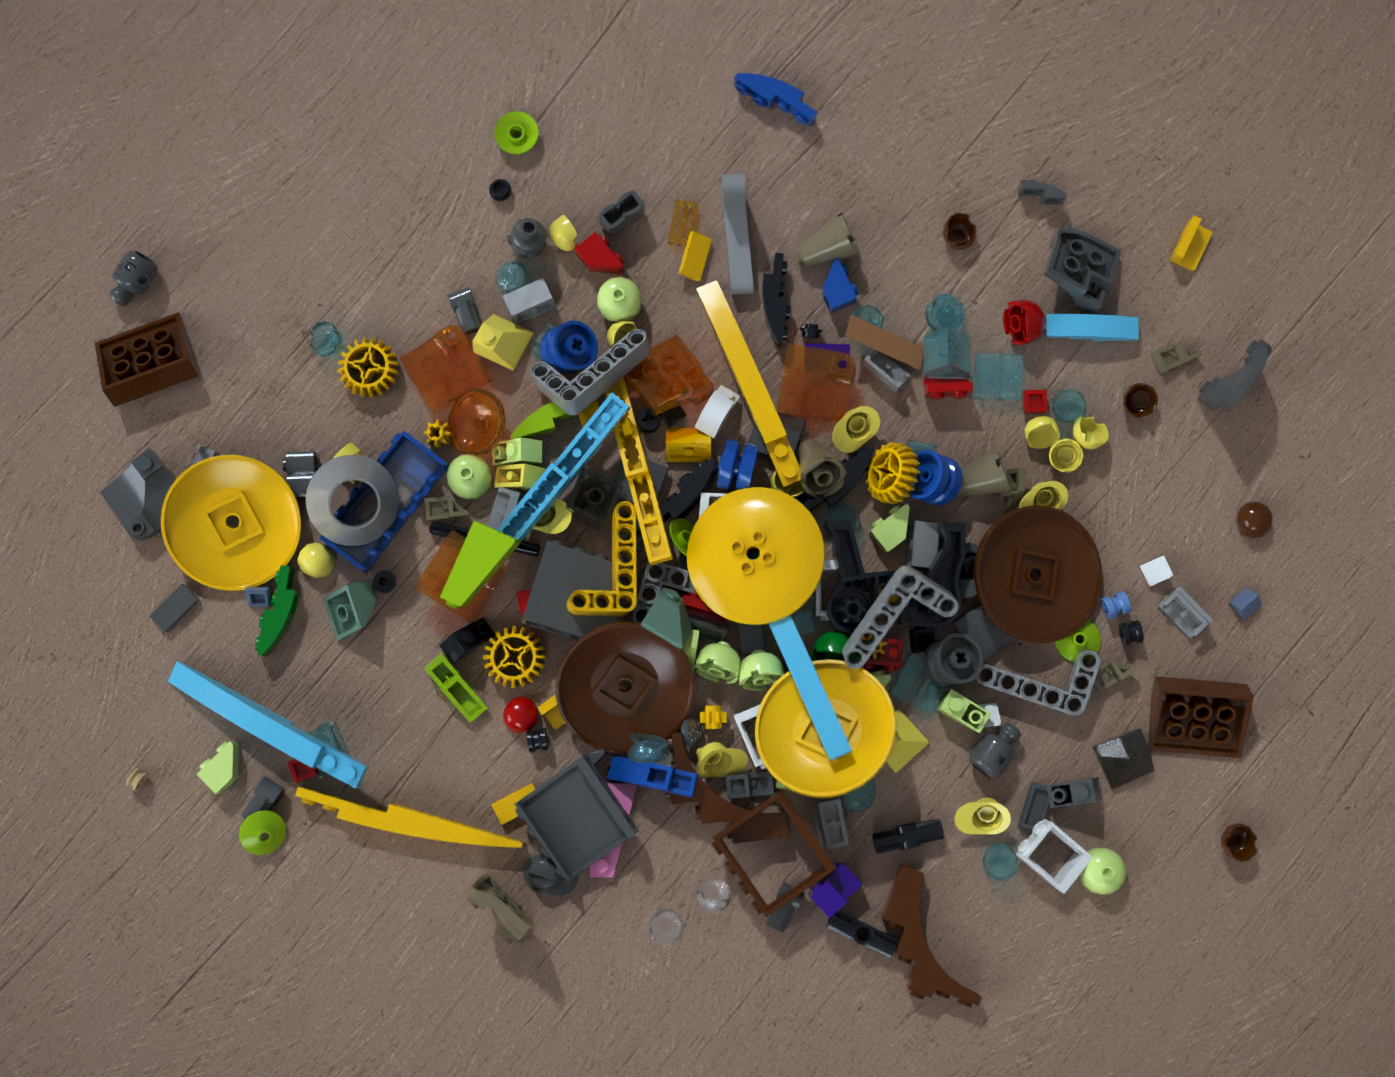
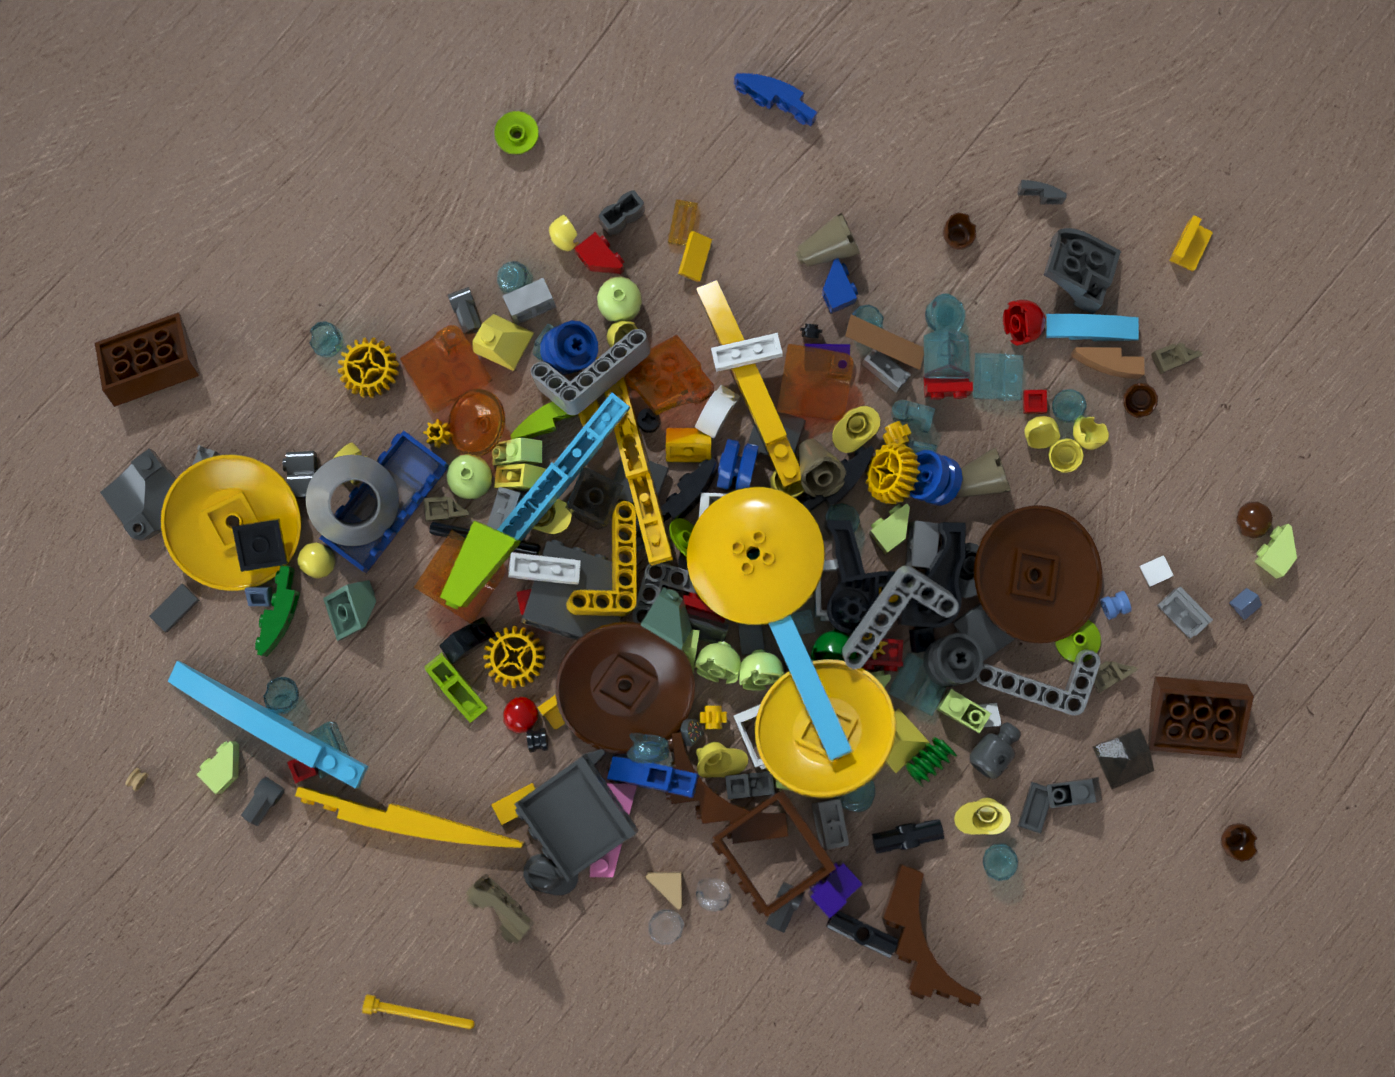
(132, 276): dark grey piece -> none
(255, 826): lime dish -> none
(260, 545): none -> black plate
(281, 695): none -> clear light blue hair
(373, 1005): none -> yellow piece
(390, 585): black plate -> none
(500, 190): black plate -> none
(528, 238): dark grey piece -> none
(544, 568): none -> white plate
(669, 885): none -> tan slope
(673, 415): black slope -> none
(736, 232): light grey beam -> none
(746, 352): none -> white plate
(775, 307): black slope -> none
(897, 433): none -> yellow gear
(914, 413): none -> clear light blue leg
(929, 760): none -> green piece
(1017, 482): dark tan slope -> none
(1046, 494): light yellow piece -> none
(1072, 867): white window -> none
(1104, 872): yellowish green cylinder -> none
(1110, 361): none -> medium nougat slope
(1131, 633): black wheel -> none
(1231, 389): dark grey slope -> none
(1279, 552): none -> yellowish green slope

